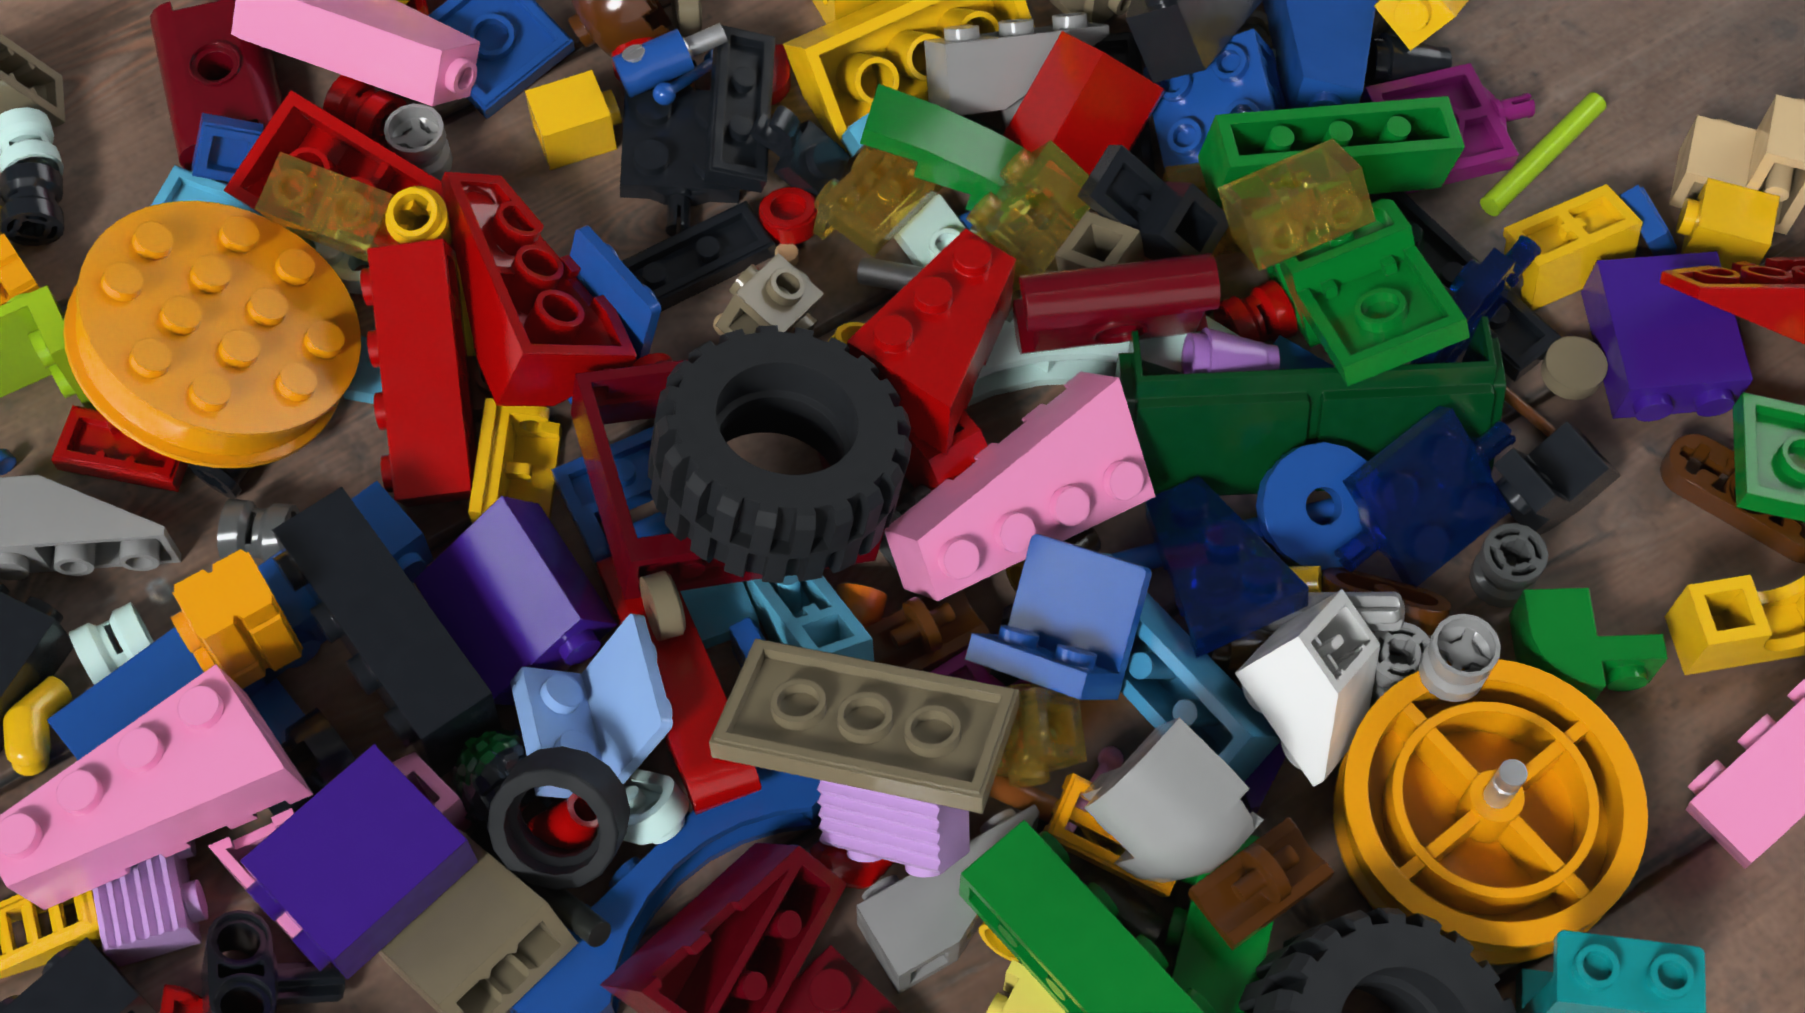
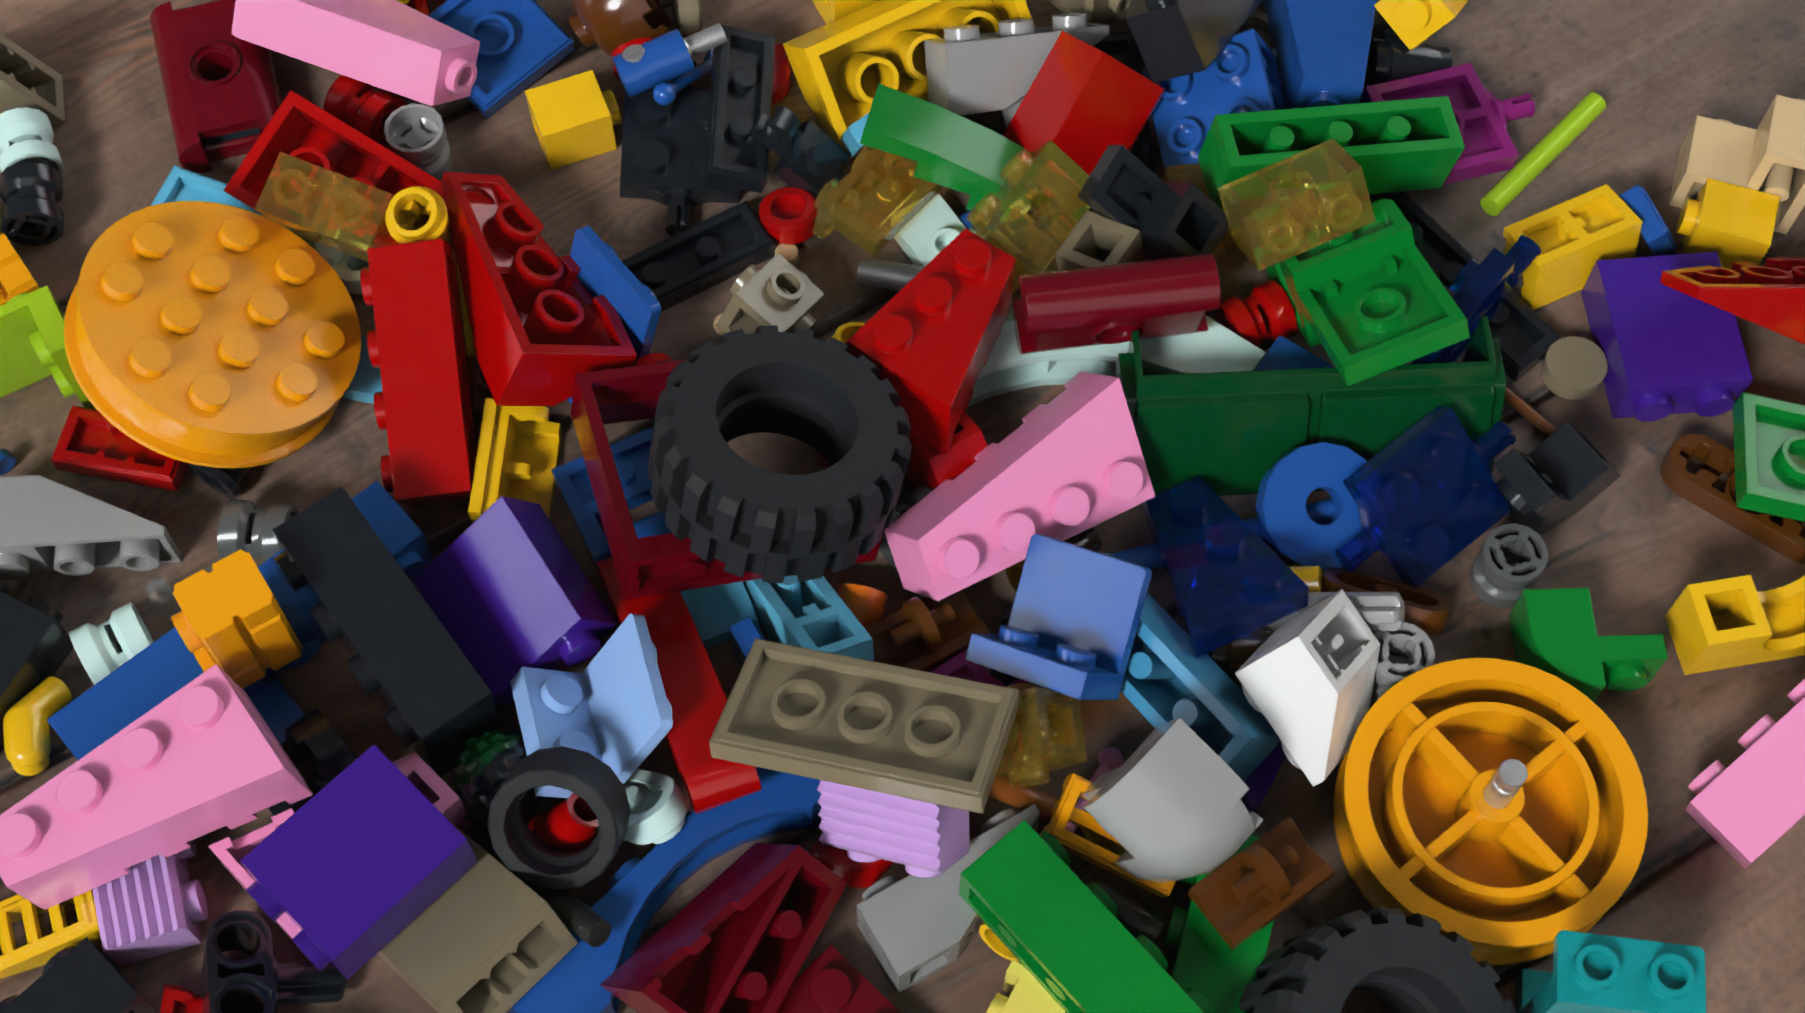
(222, 146): blue tile -> none
(662, 605): dark tan tile -> none
(1225, 352): medium lavender cone -> none
(1467, 644): light grey wheel -> none

